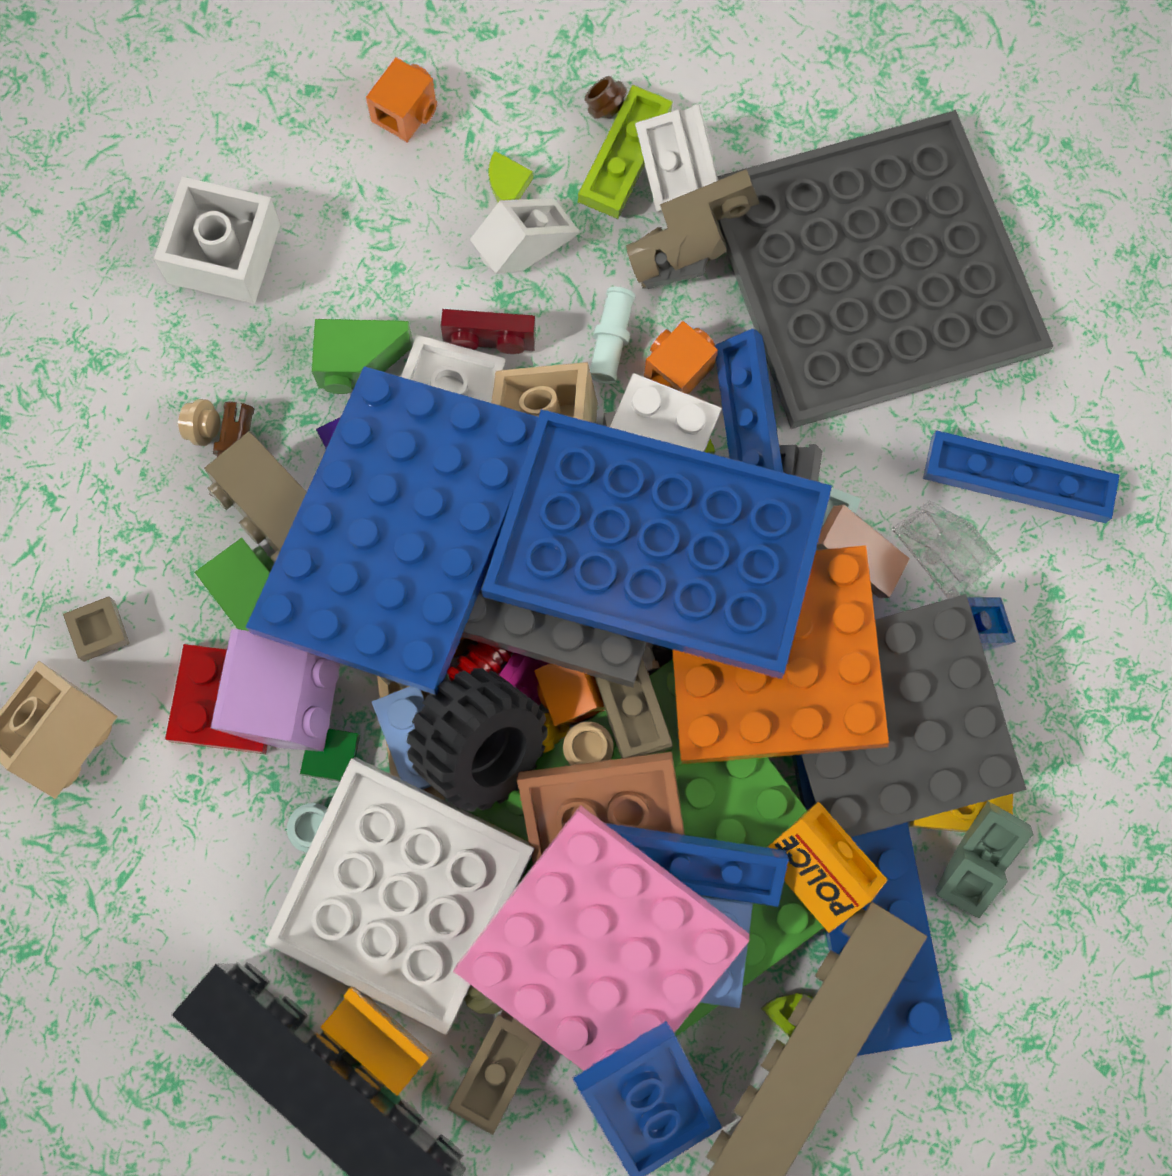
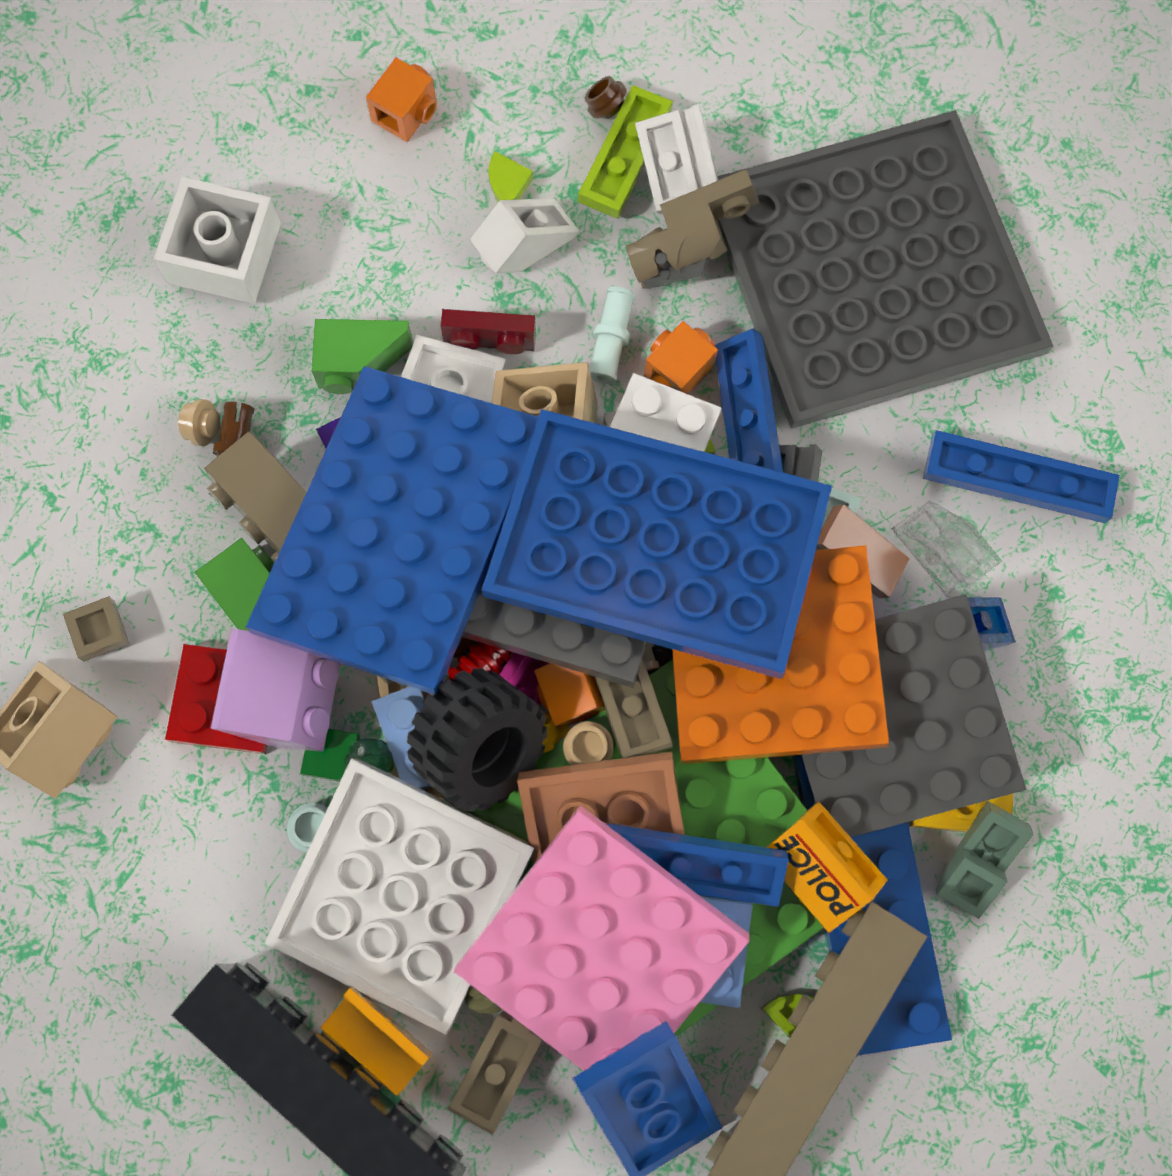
(373, 752): none -> clear green plate

